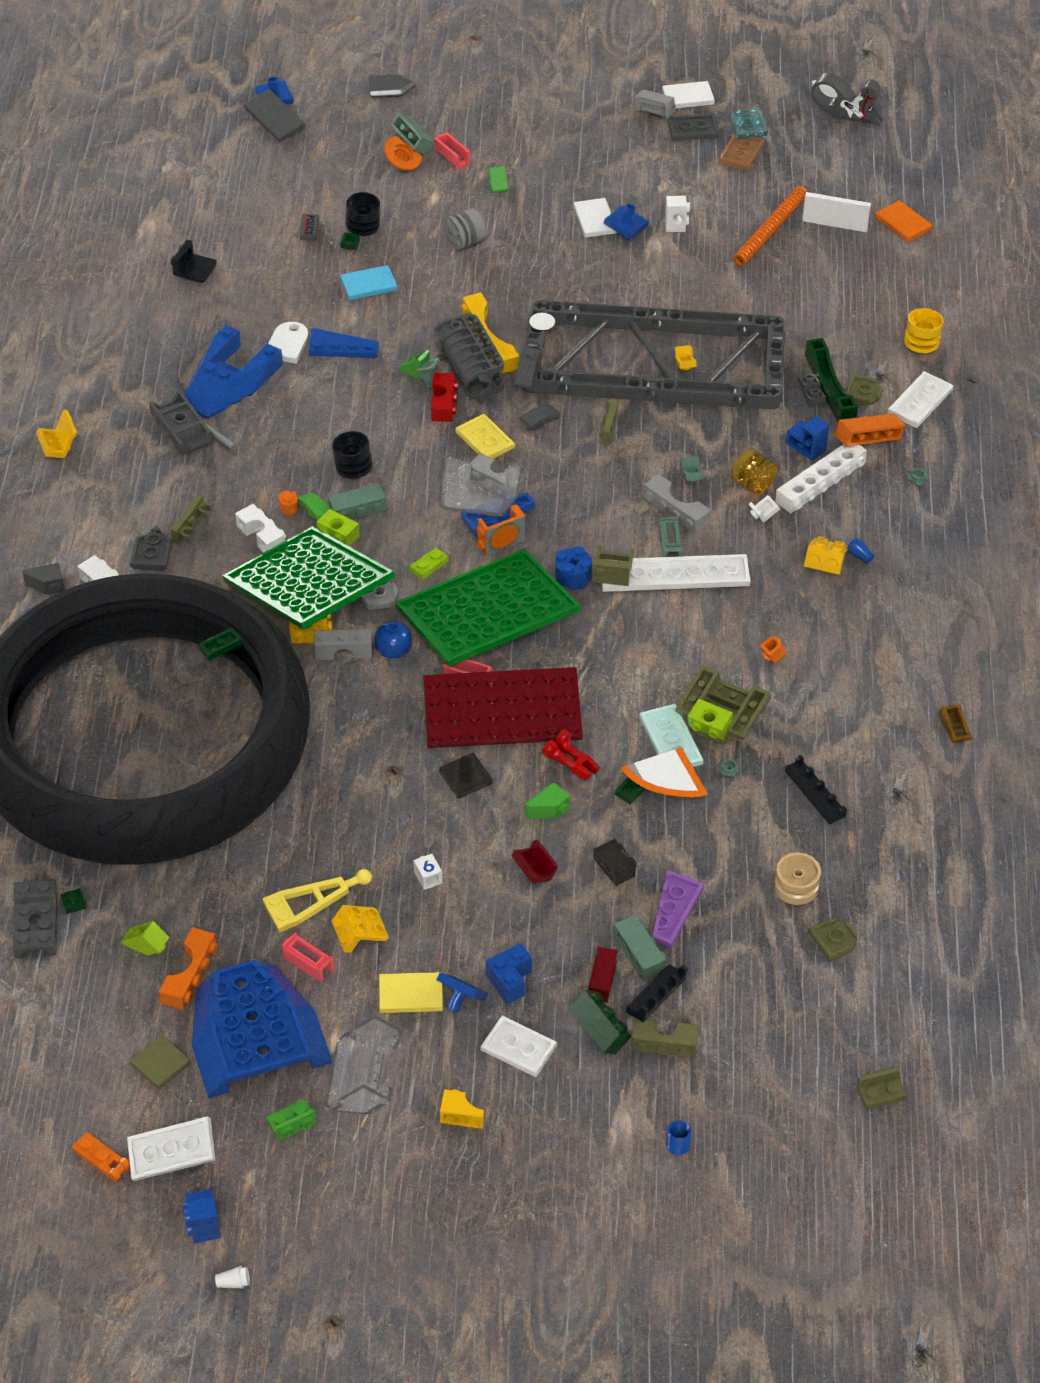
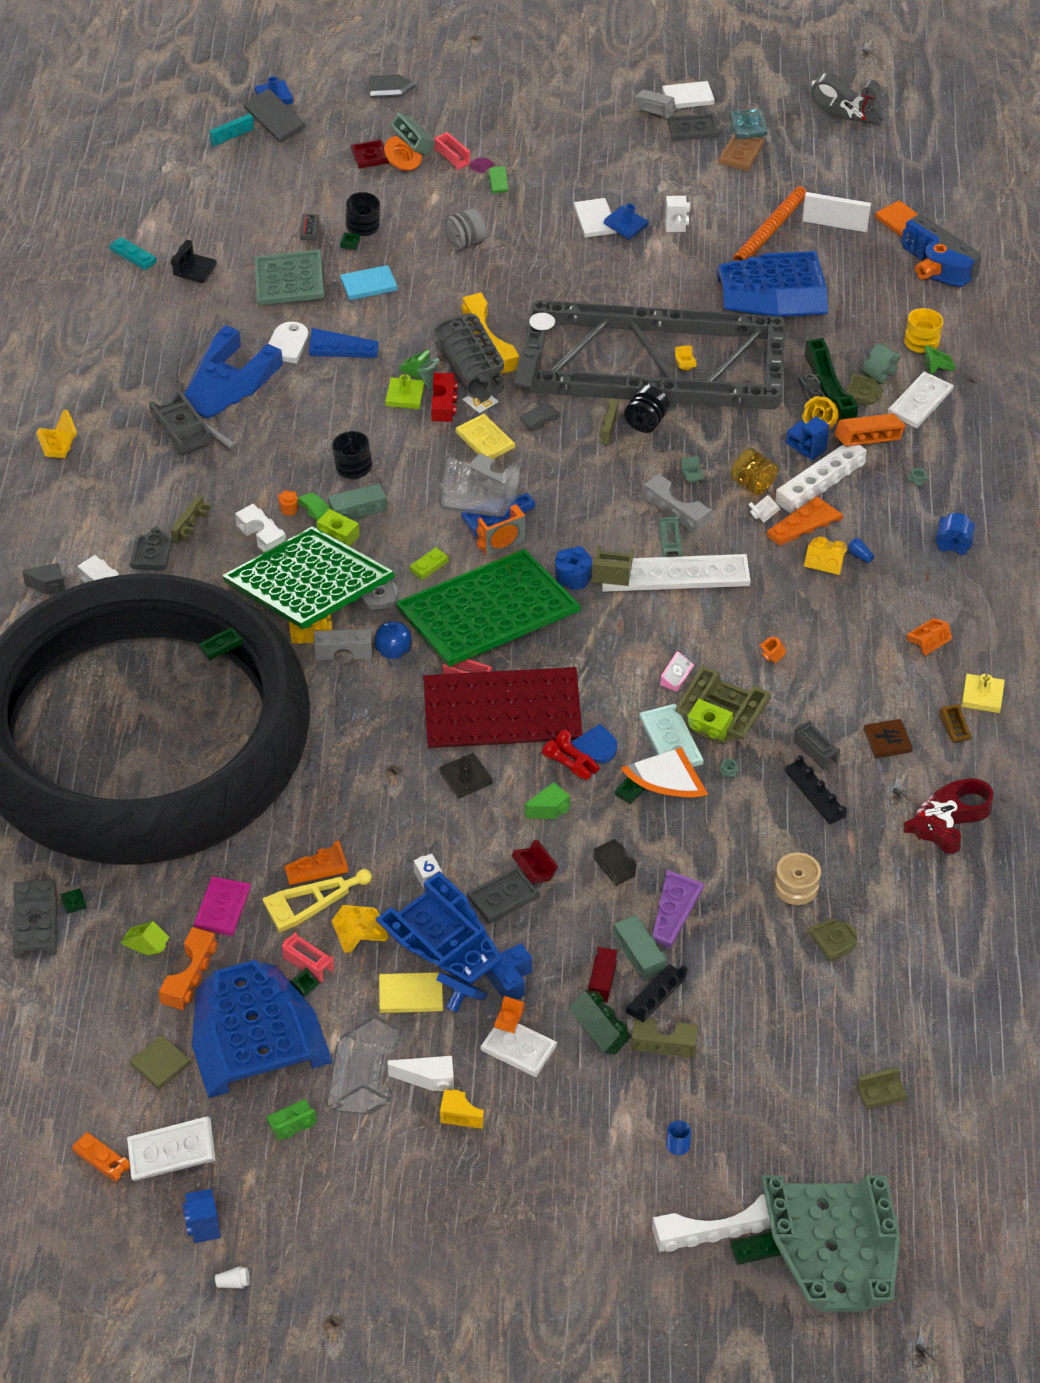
(133, 253): none -> teal plate
(222, 906): none -> dark pink tile
(231, 129): none -> teal plate
(289, 277): none -> sand green plate
(304, 982): none -> dark green slope
(321, 865): none -> orange wing
(369, 154): none -> dark red tile
(405, 392): none -> lime tile
(429, 1073): none -> white slope
(443, 931): none -> blue wedge
(479, 407): none -> white sticker
(480, 165): none -> flat silver sticker
(503, 895): none -> dark grey tile
(509, 1015): none -> orange slope
(597, 744): none -> blue tile
(647, 409): none -> black wheel
(676, 672): none -> slope
(676, 1231): none -> white arch
(754, 1248): none -> dark green plate
(775, 284): none -> blue wedge
(804, 520): none -> orange wing
(815, 744): none -> dark grey window
(822, 408): none -> yellow cylinder
(858, 1225): none -> sand green wedge
(881, 363): none -> sand green brick
(888, 738): none -> reddish brown tile
(930, 635): none -> orange bracket
(936, 359): none -> bright green slope
(942, 254): none -> piece
(943, 809): none -> dark red animal
(955, 533): none -> blue brick
(983, 693): none -> light yellow tile

